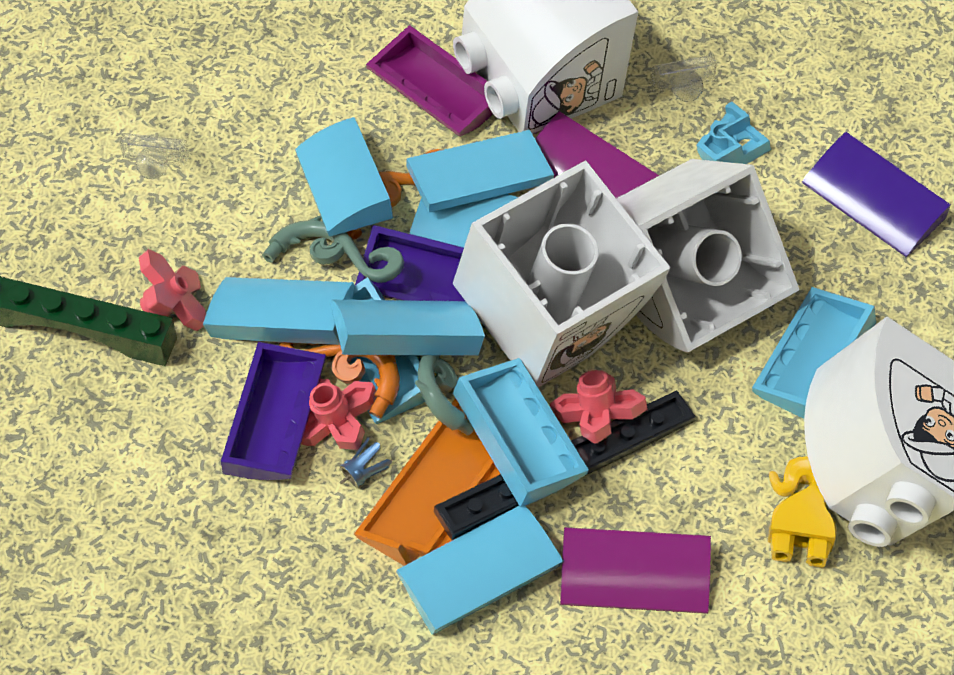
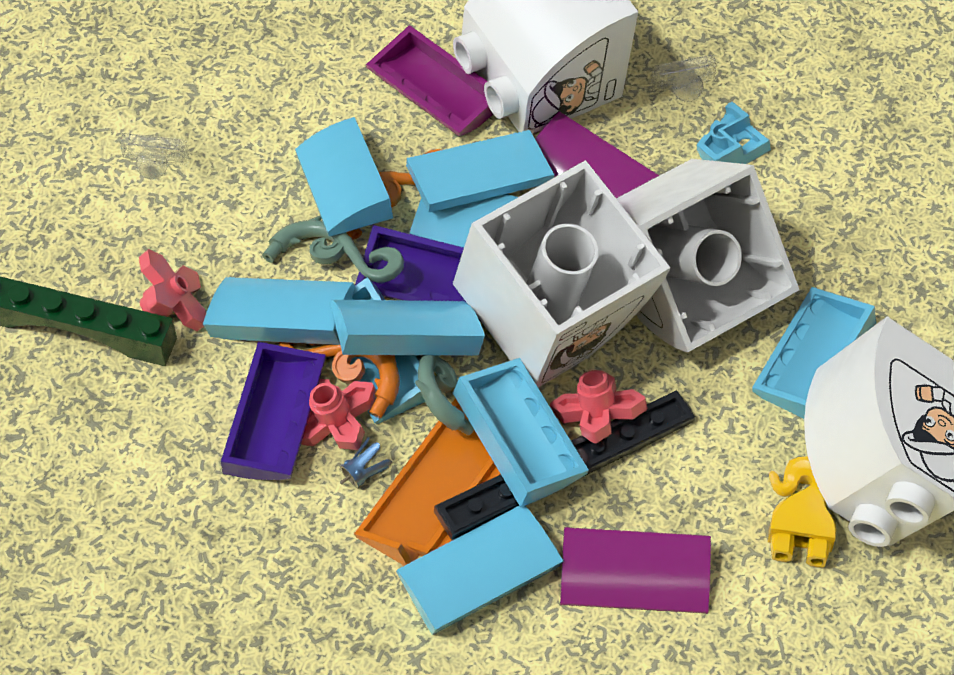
(876, 194): dark purple slope -> none

